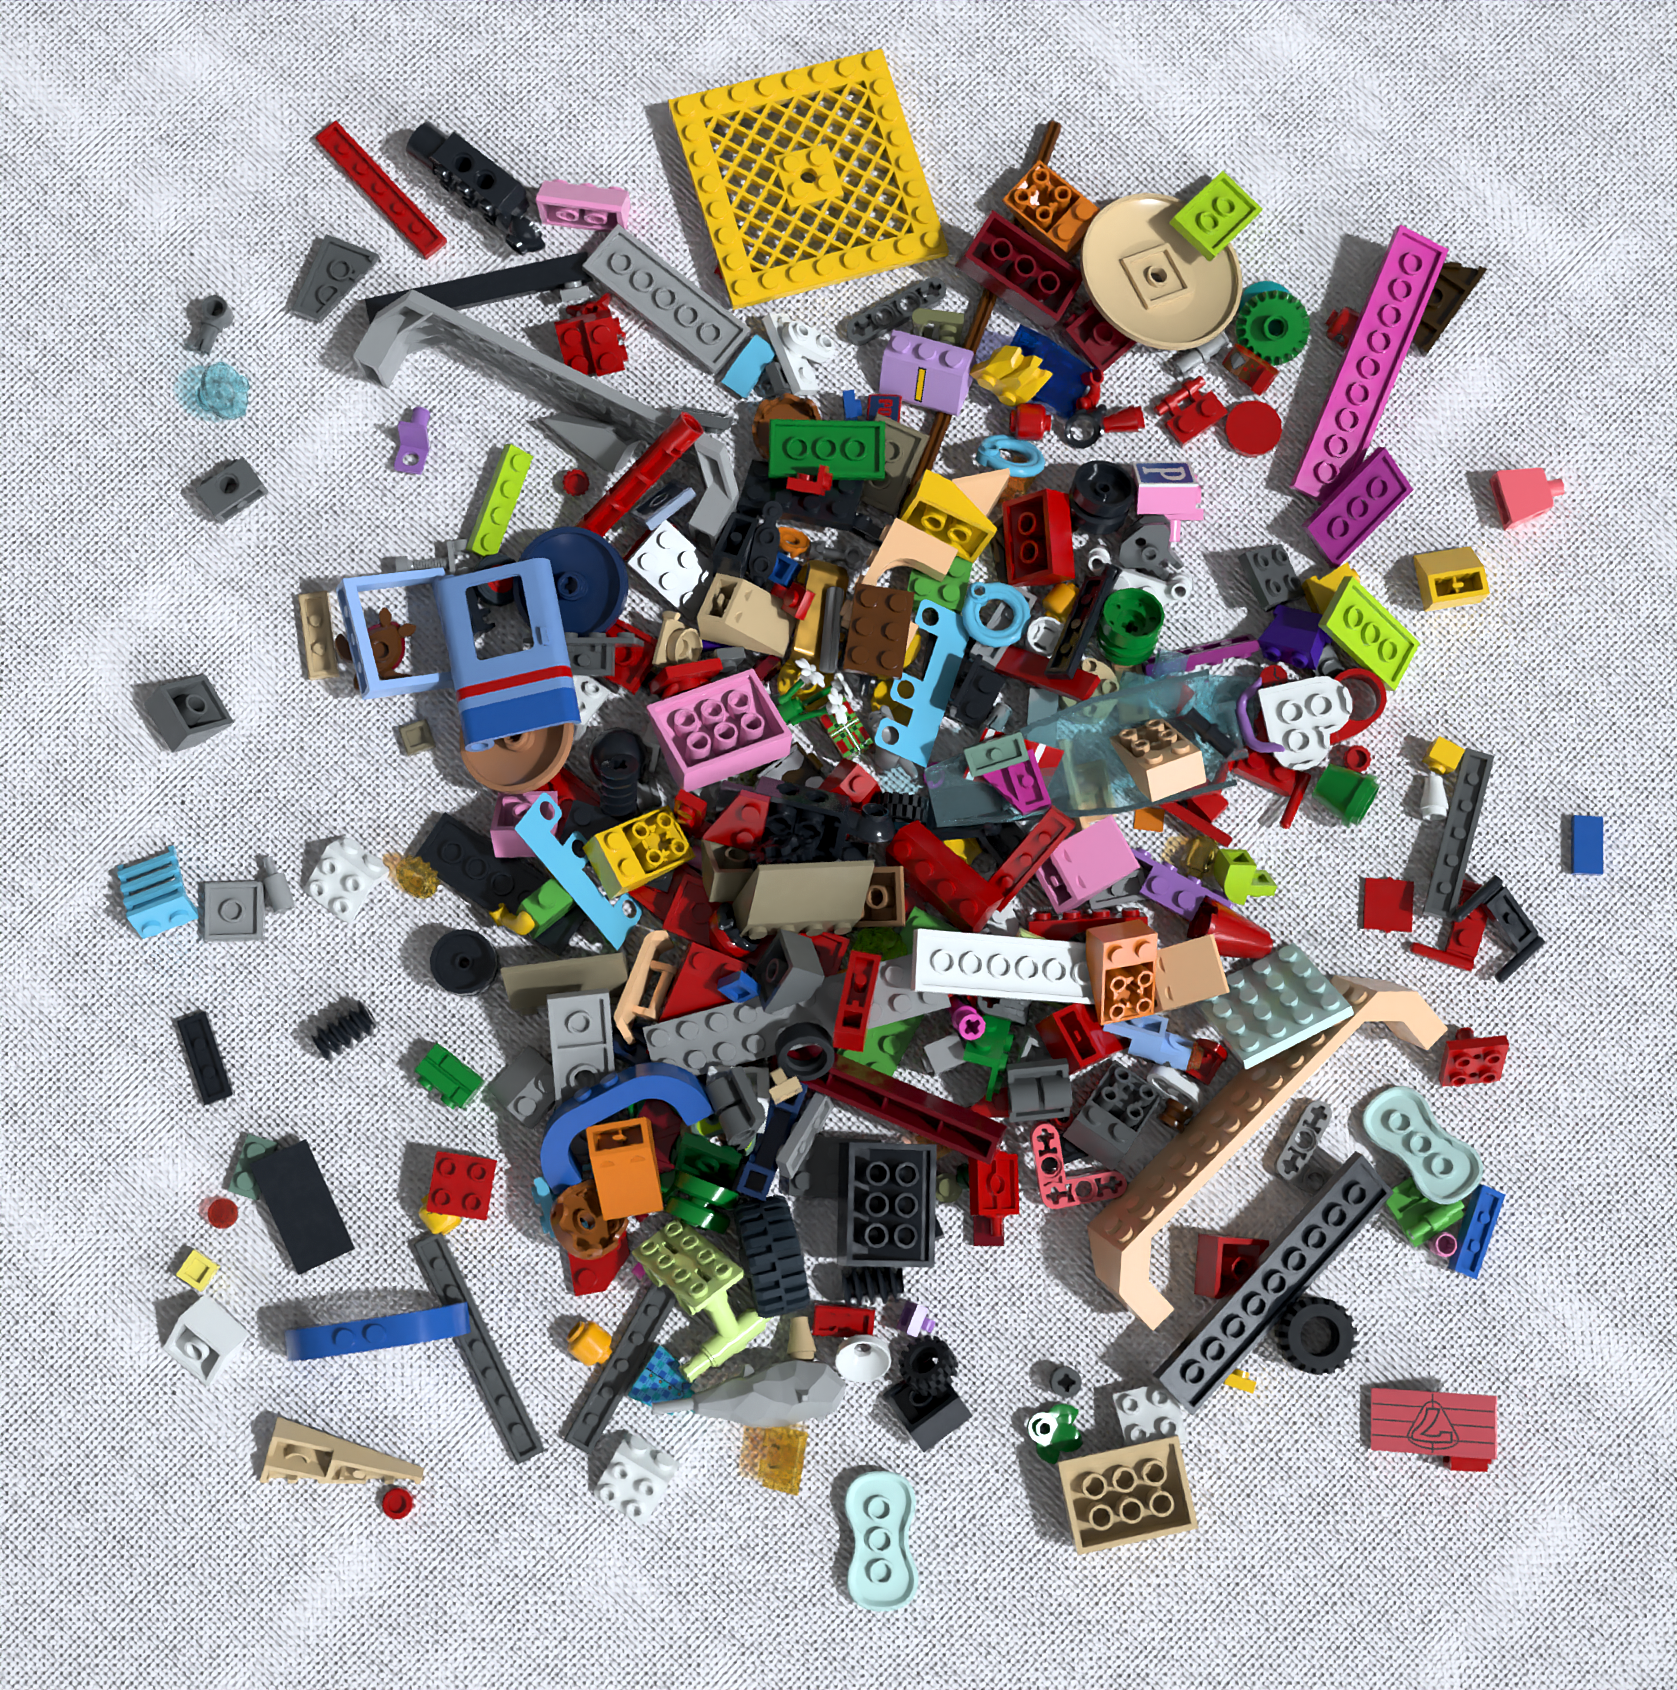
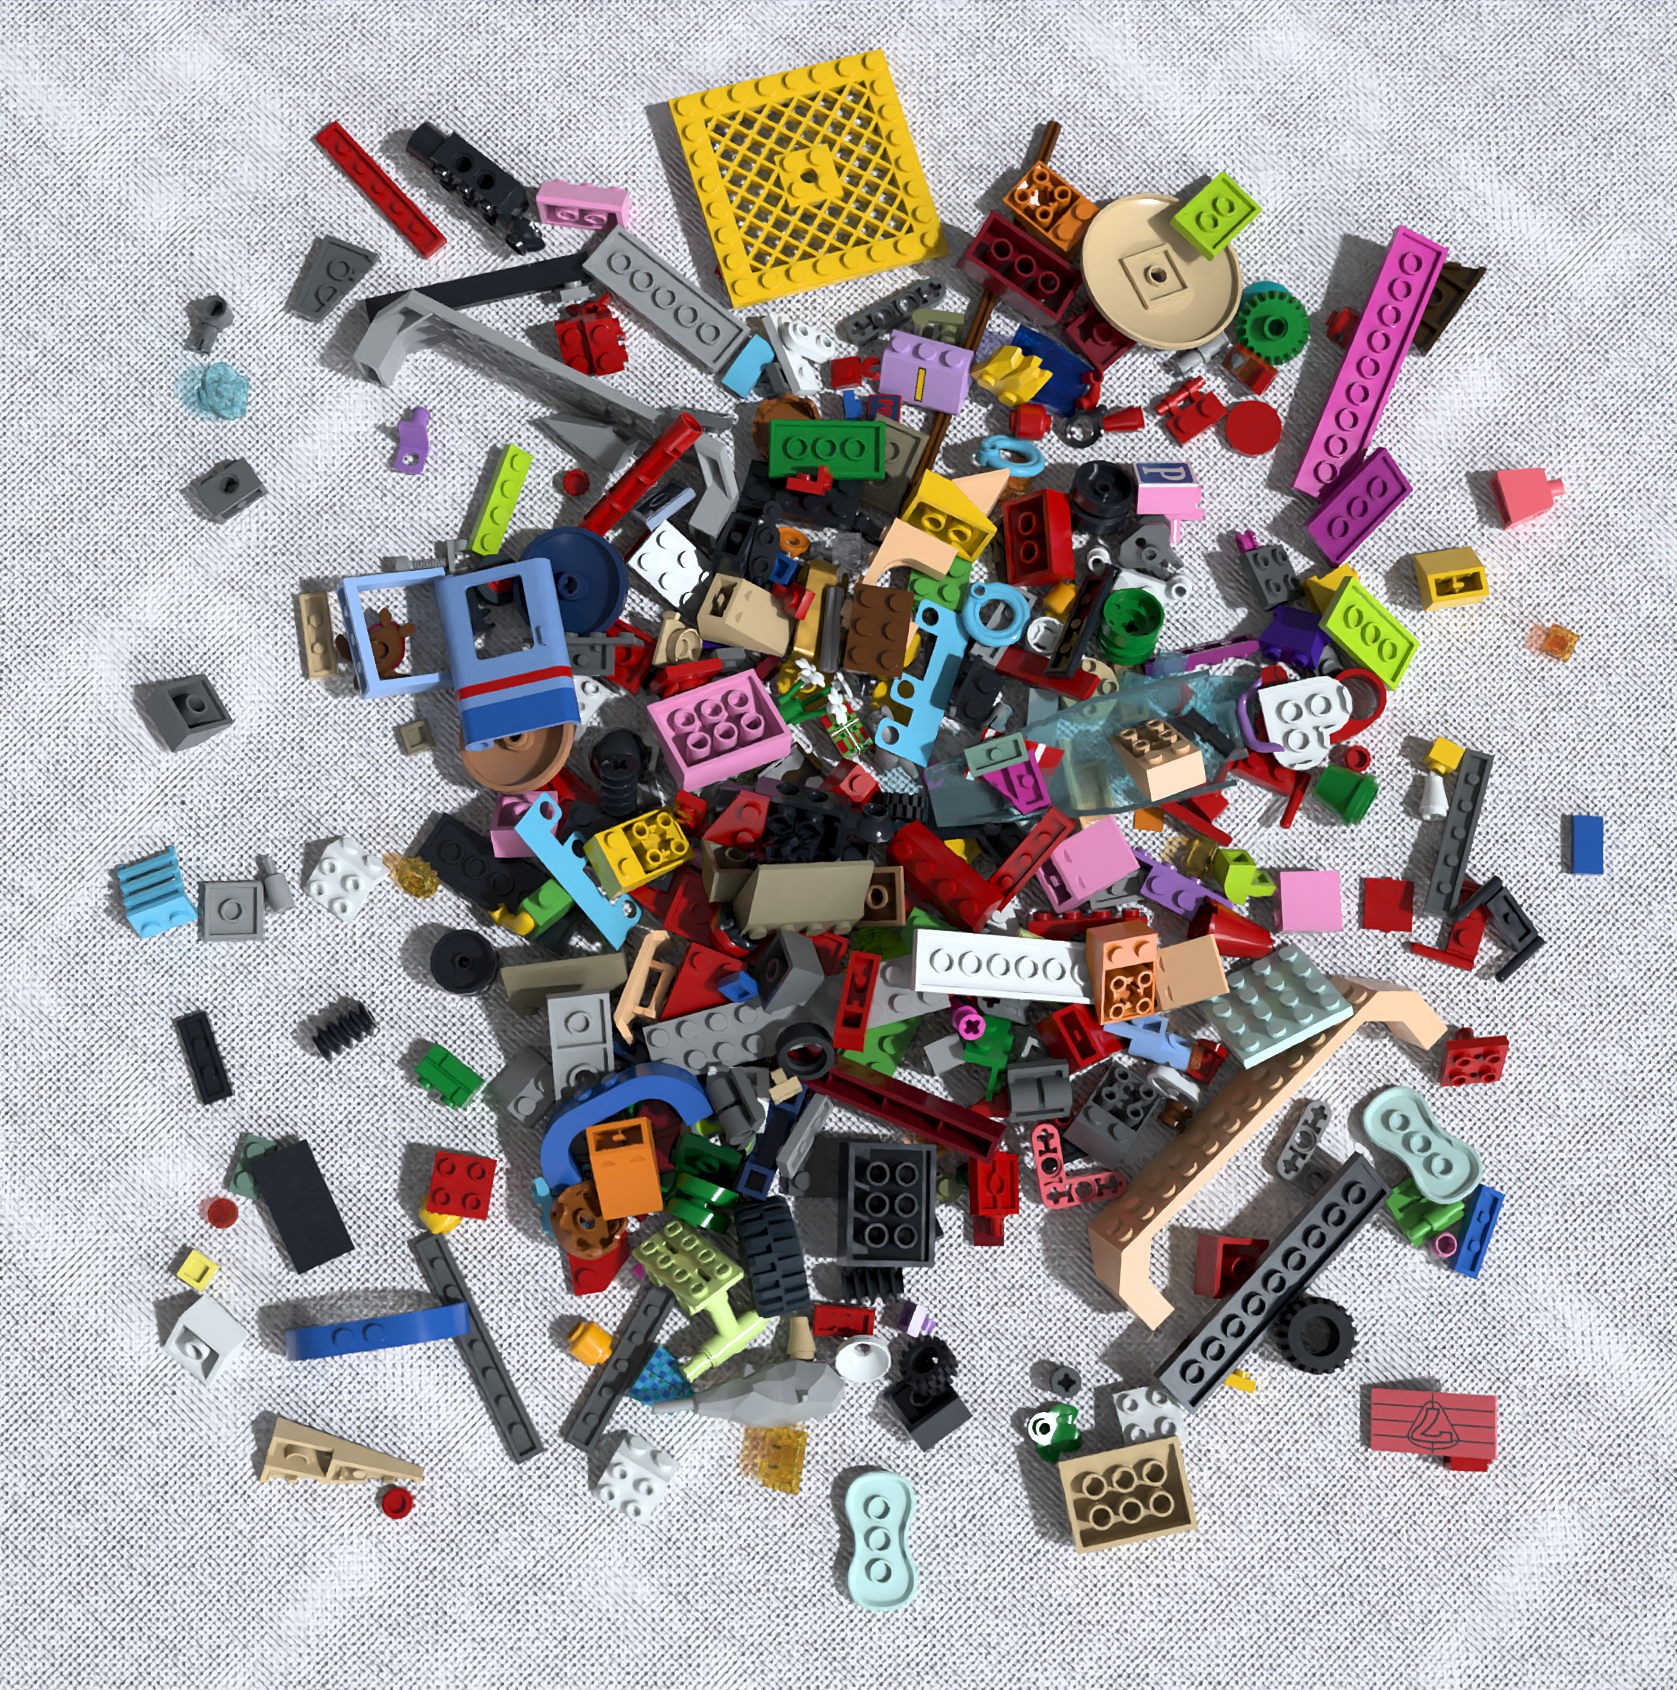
(846, 551): none -> clear plate
(849, 372): none -> red plate
(1246, 541): none -> dark pink bush
(1307, 902): none -> bright pink piece
(1559, 643): none -> clear orange plate

